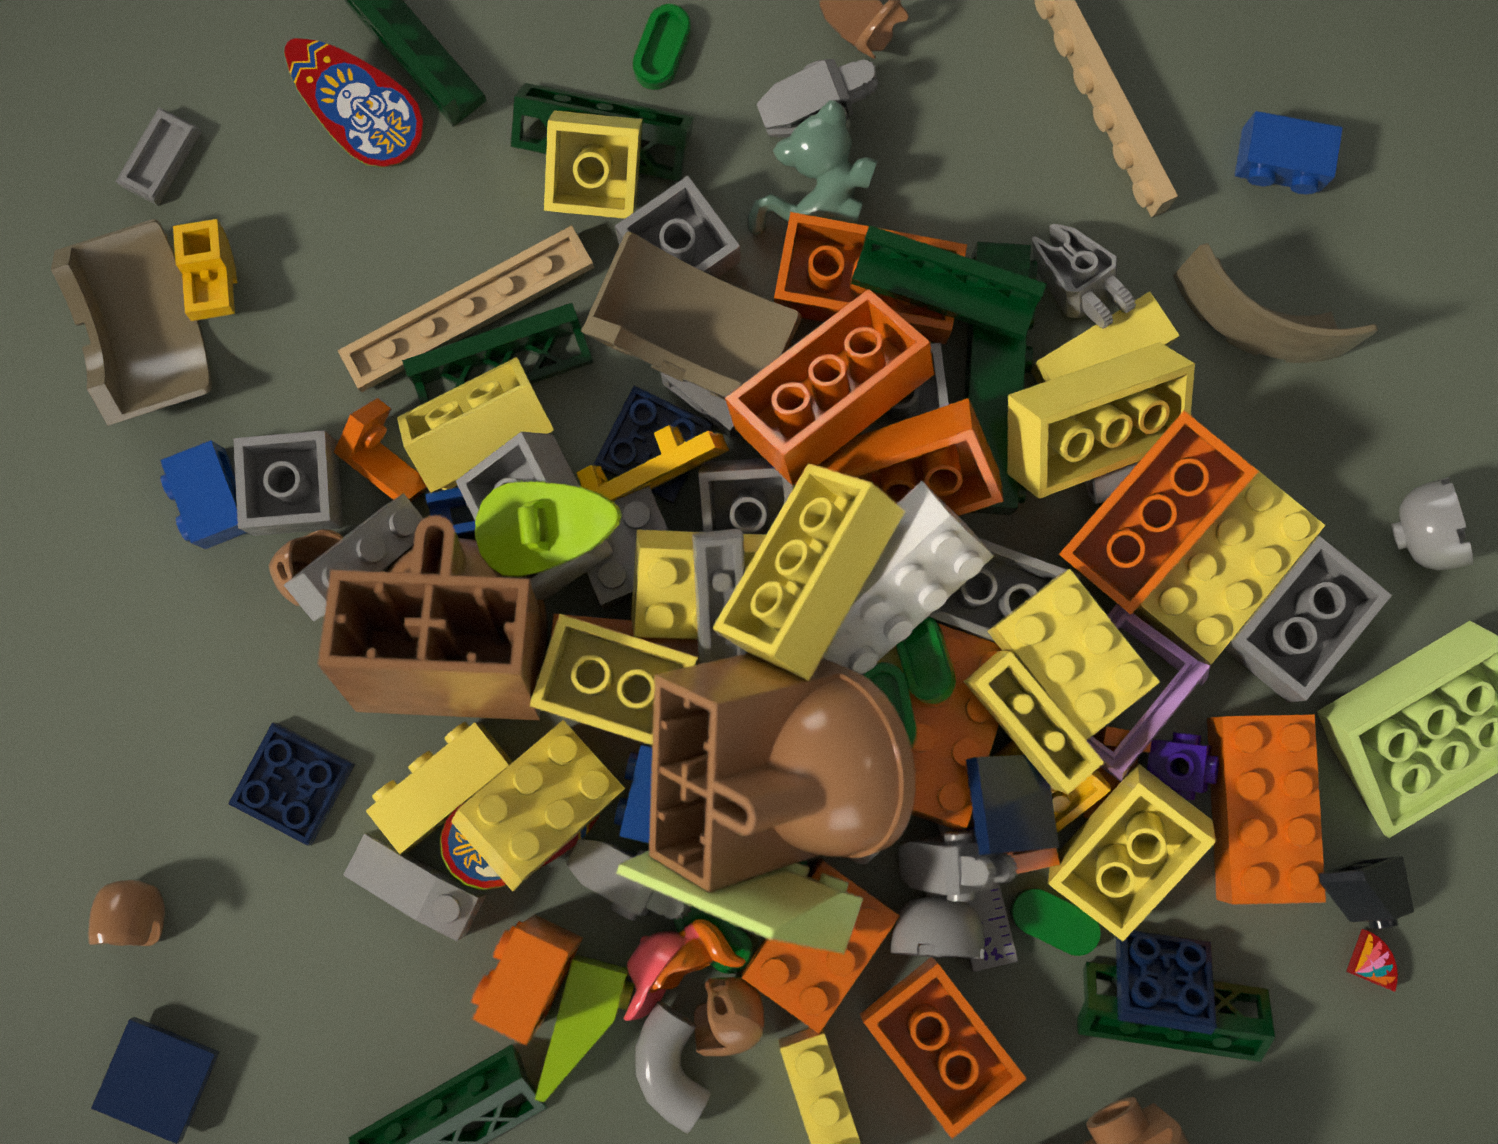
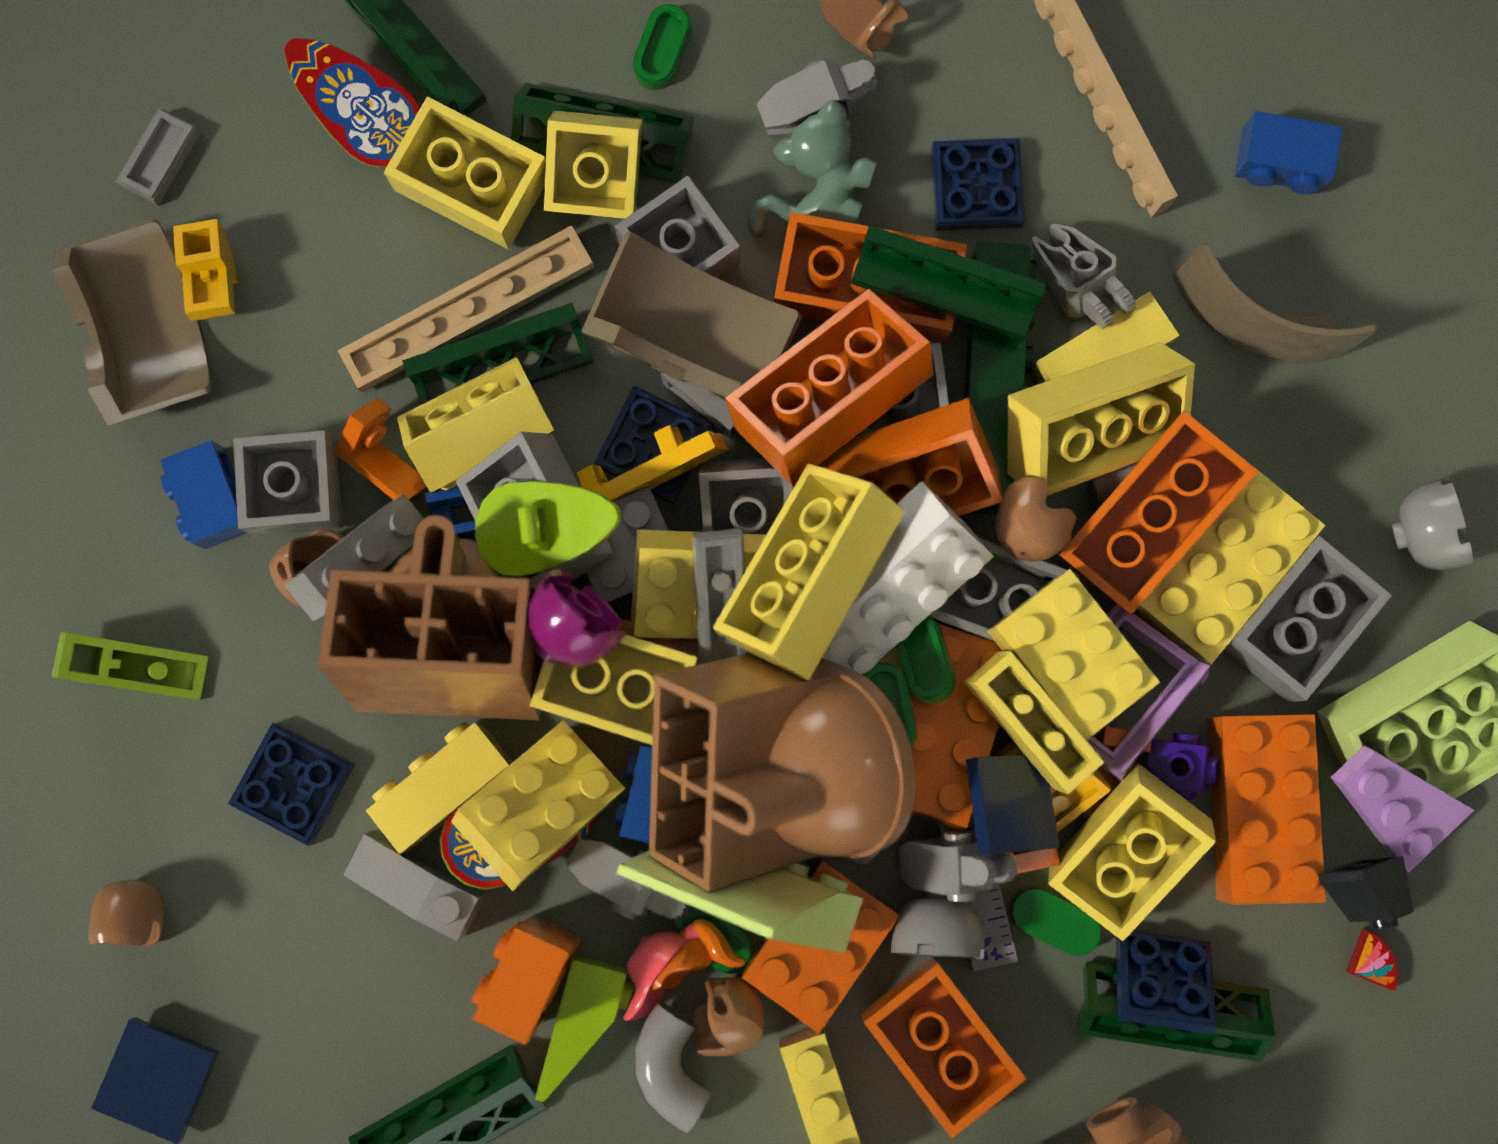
(129, 666): none -> lime slope
(467, 173): none -> light yellow brick
(571, 623): none -> magenta cylinder
(977, 184): none -> dark blue tile
(1028, 526): none -> medium nougat helmet
(1399, 806): none -> lavender wing

